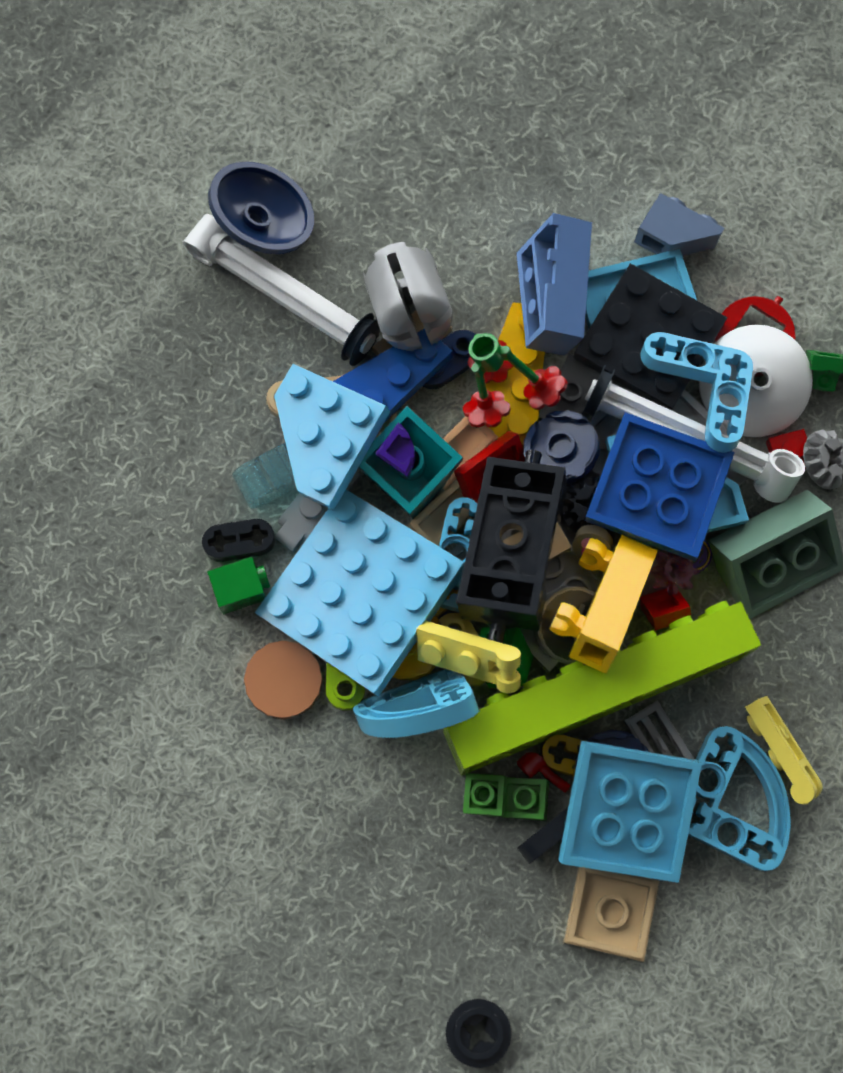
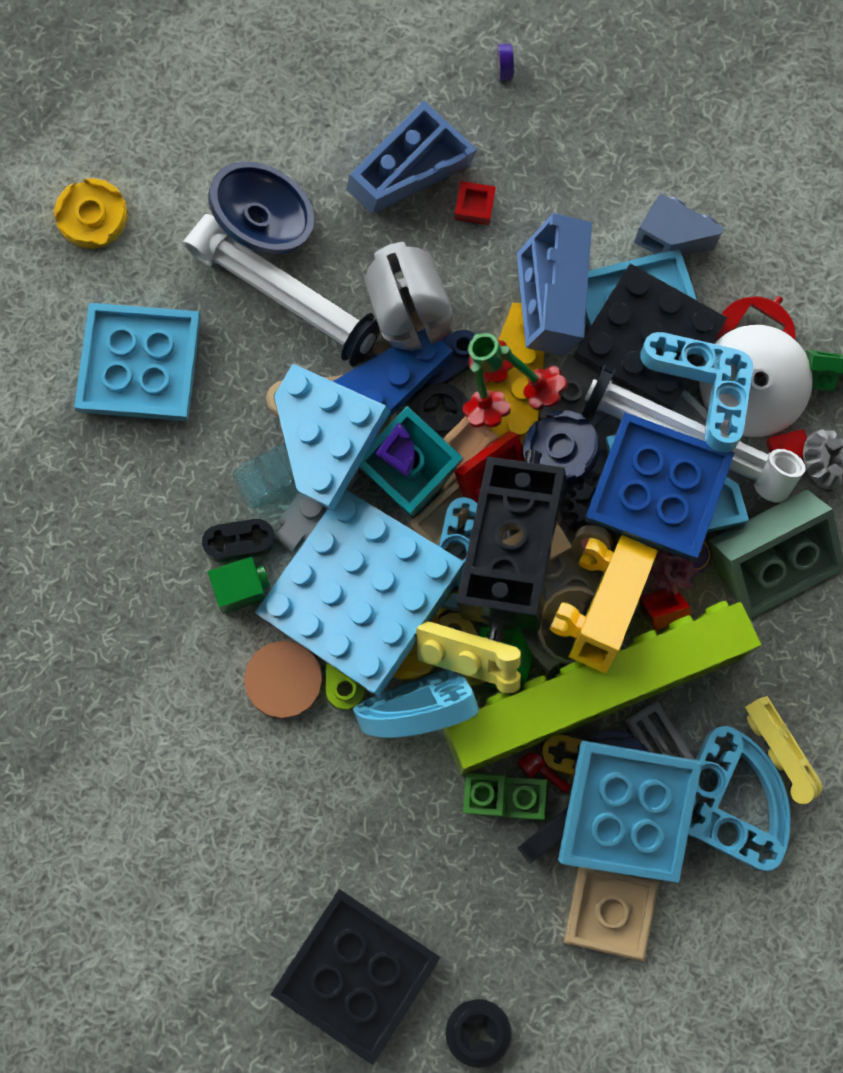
(99, 222): none -> yellow tile
(138, 362): none -> medium azure plate
(355, 976): none -> black plate
(410, 159): none -> medium blue wedge
(428, 399): none -> black gear
(474, 203): none -> red plate
(505, 62): none -> dark purple tile

